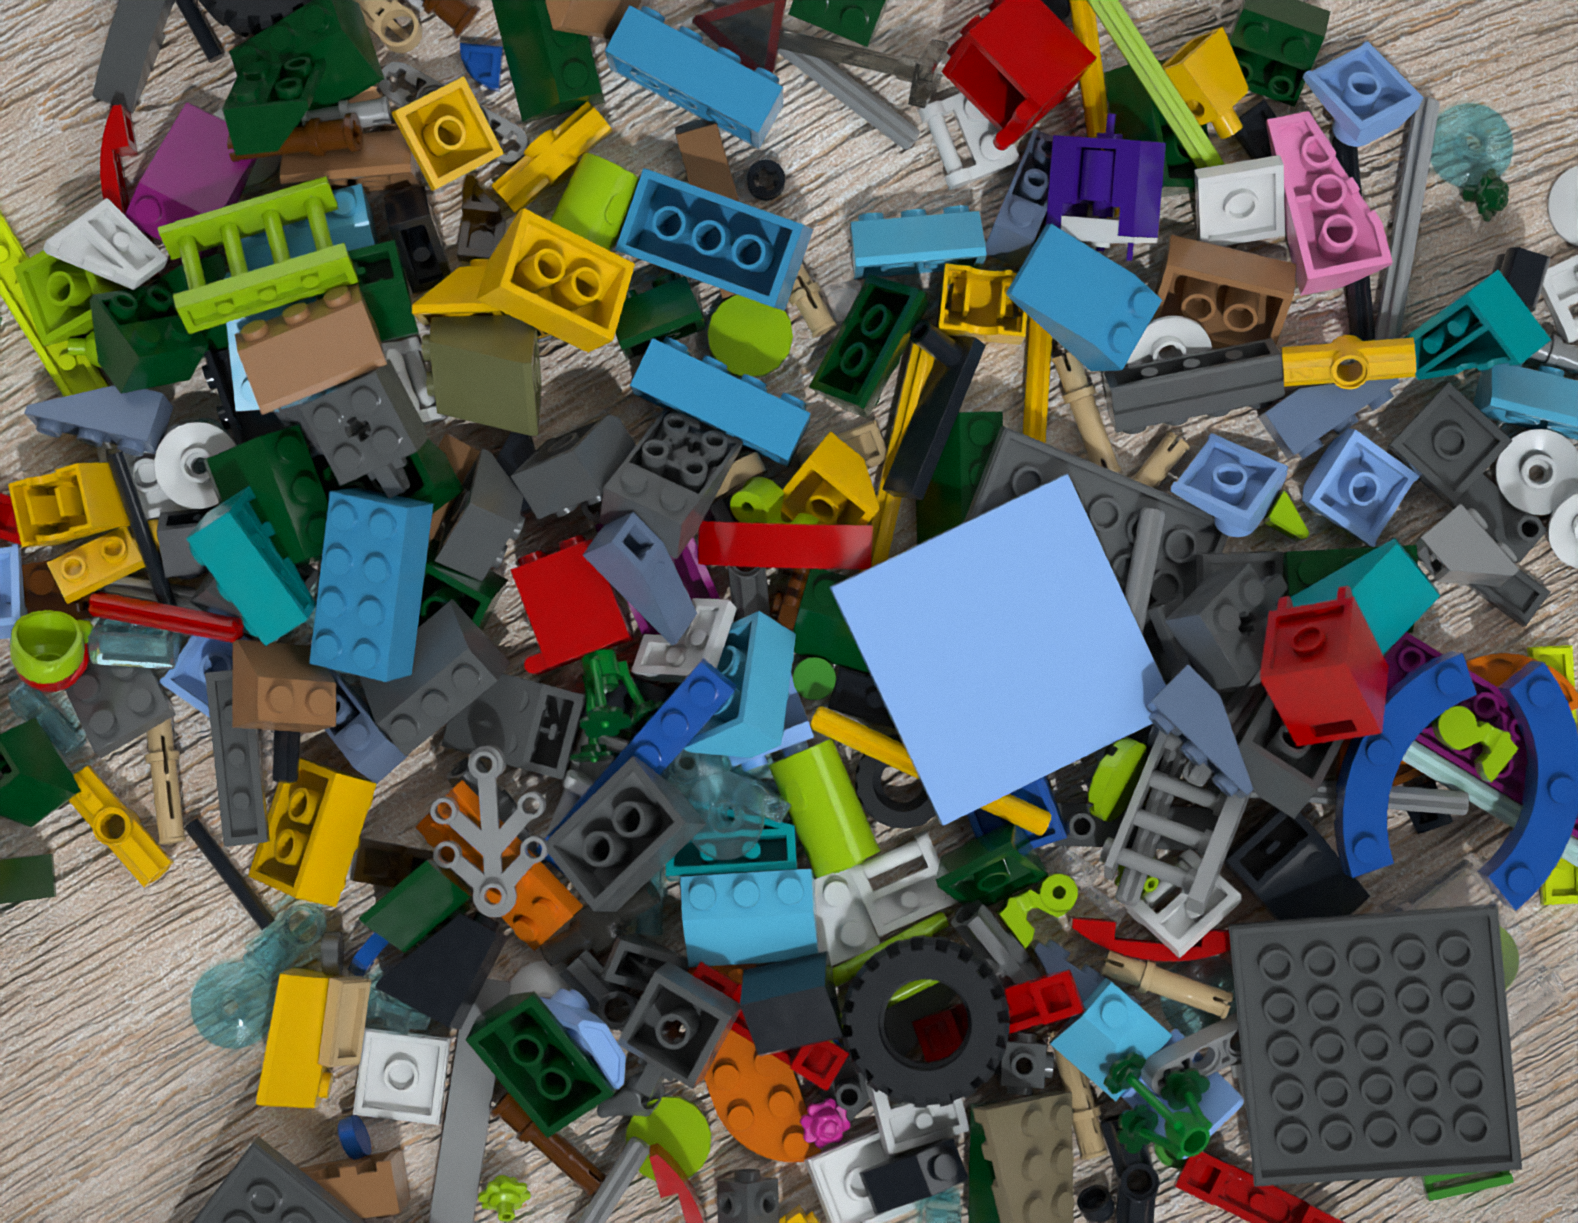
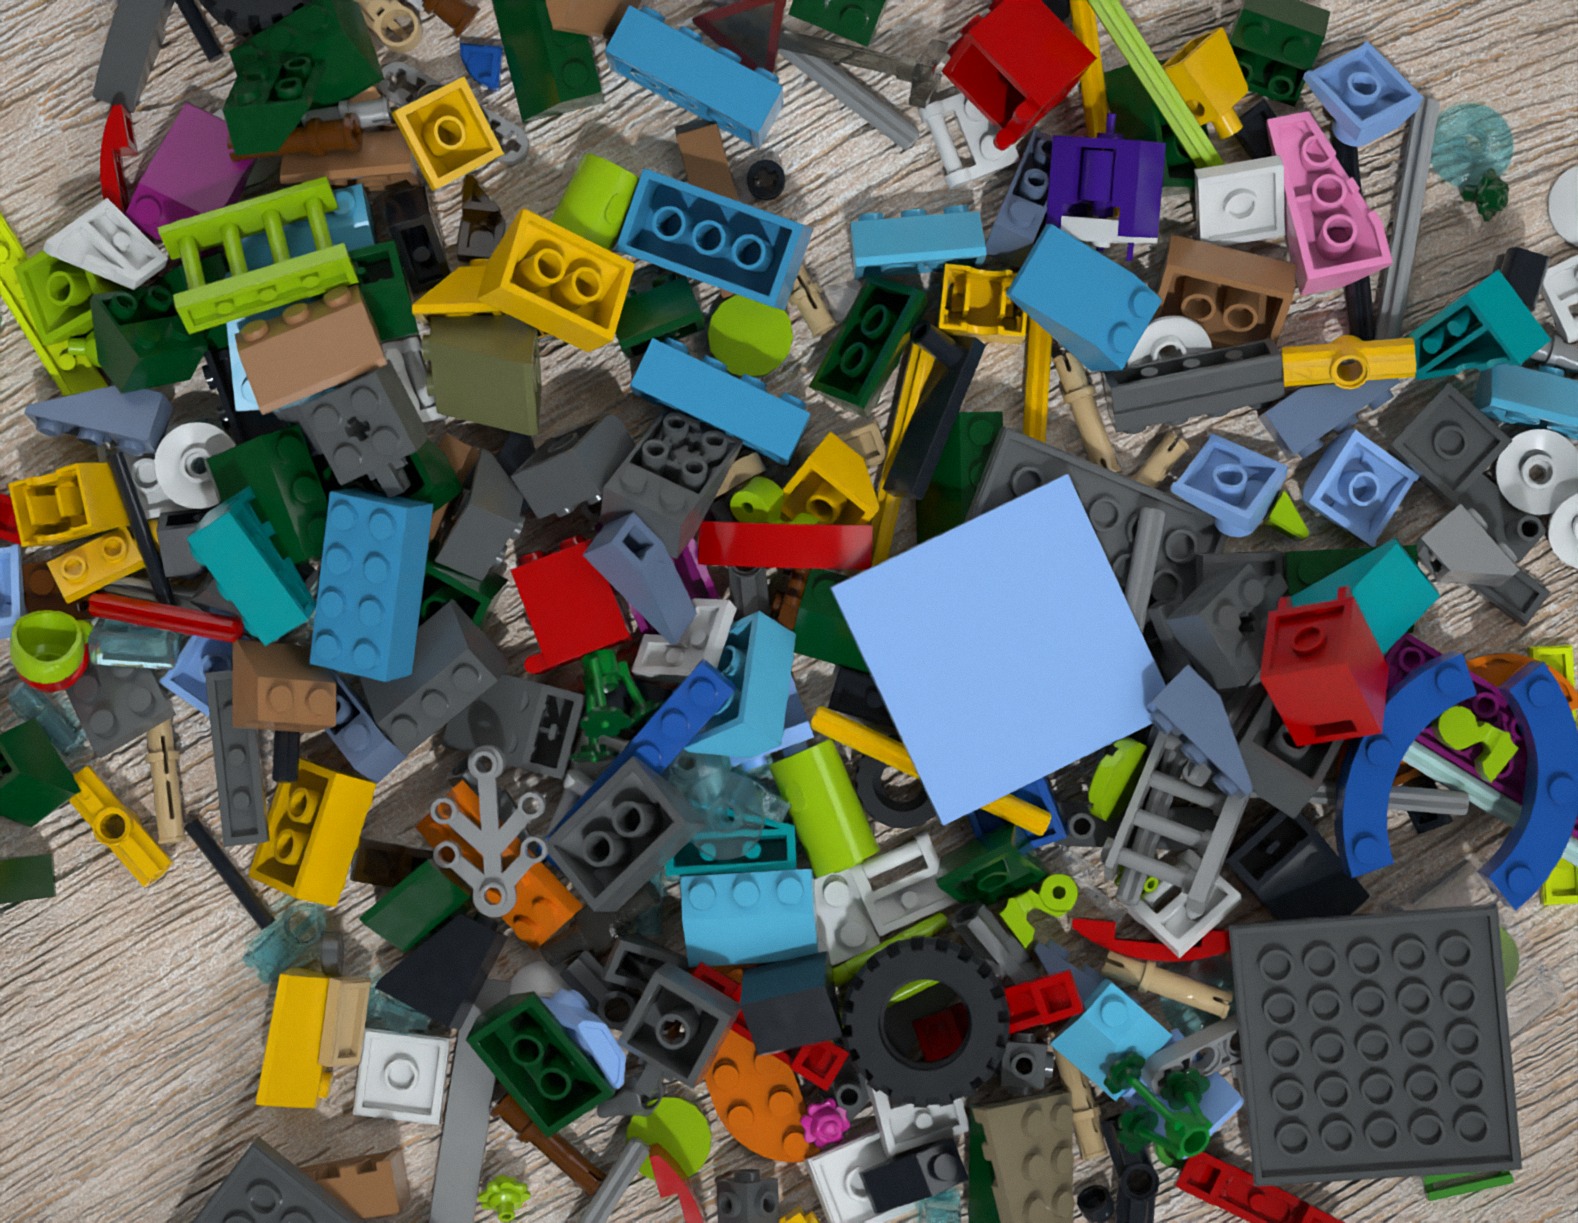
(254, 1003): clear light blue dish -> none
(354, 1137): blue tile -> none
(366, 955): blue tile -> none
(551, 157): yellow piece -> none
(814, 678): bright green tile -> none

